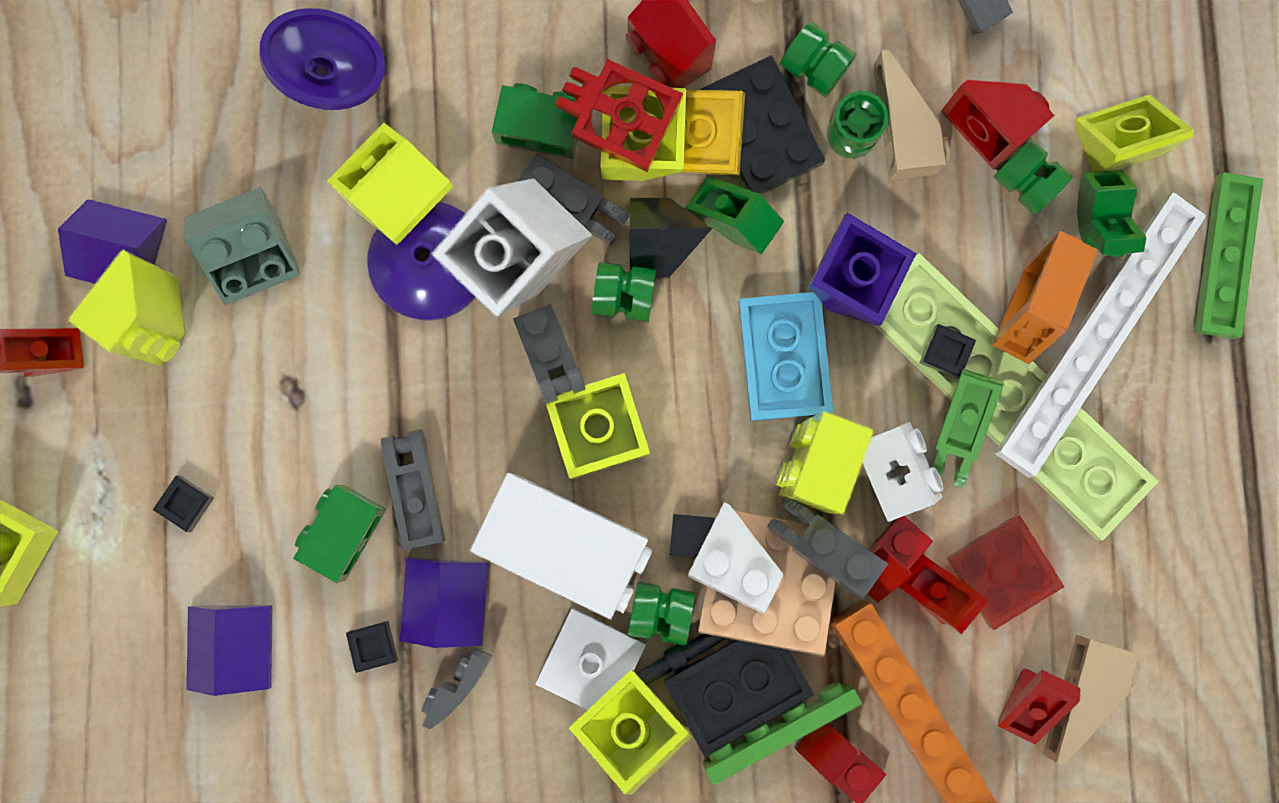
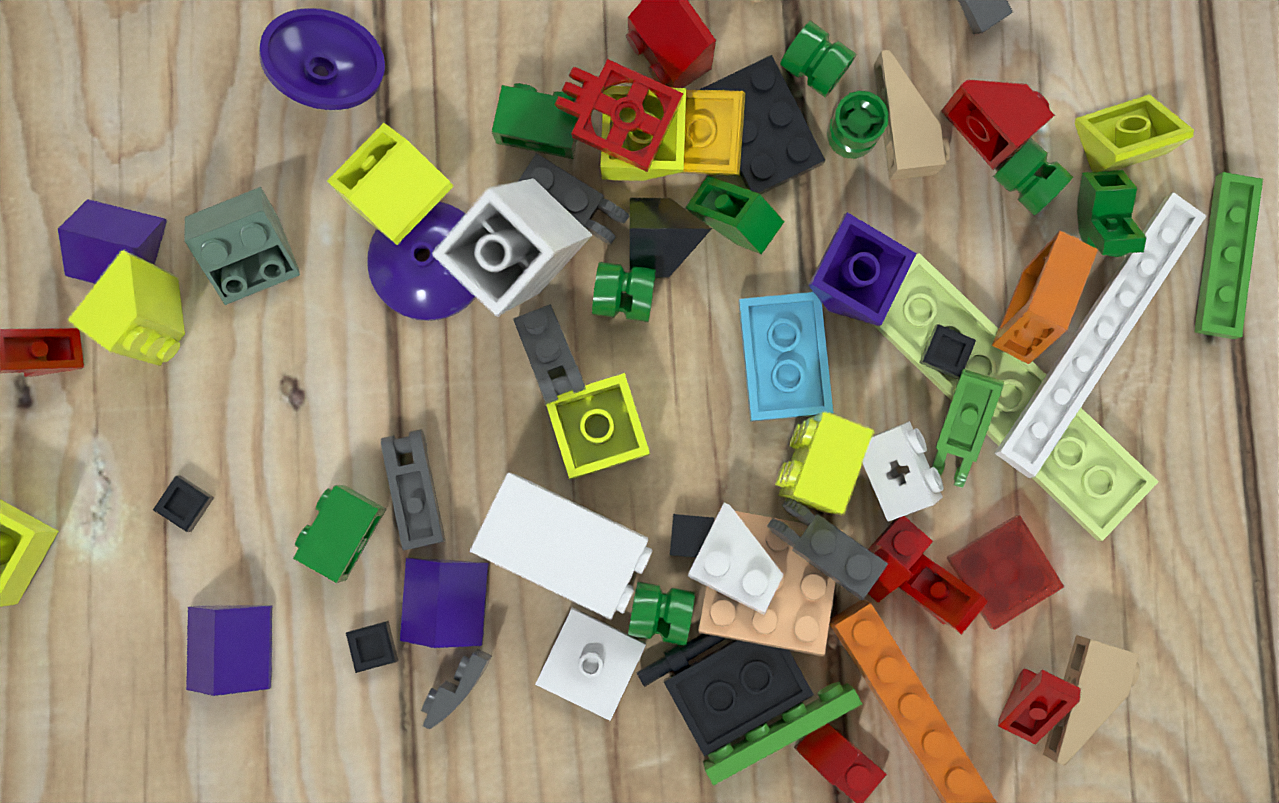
(630, 732): neon yellow slope -> none

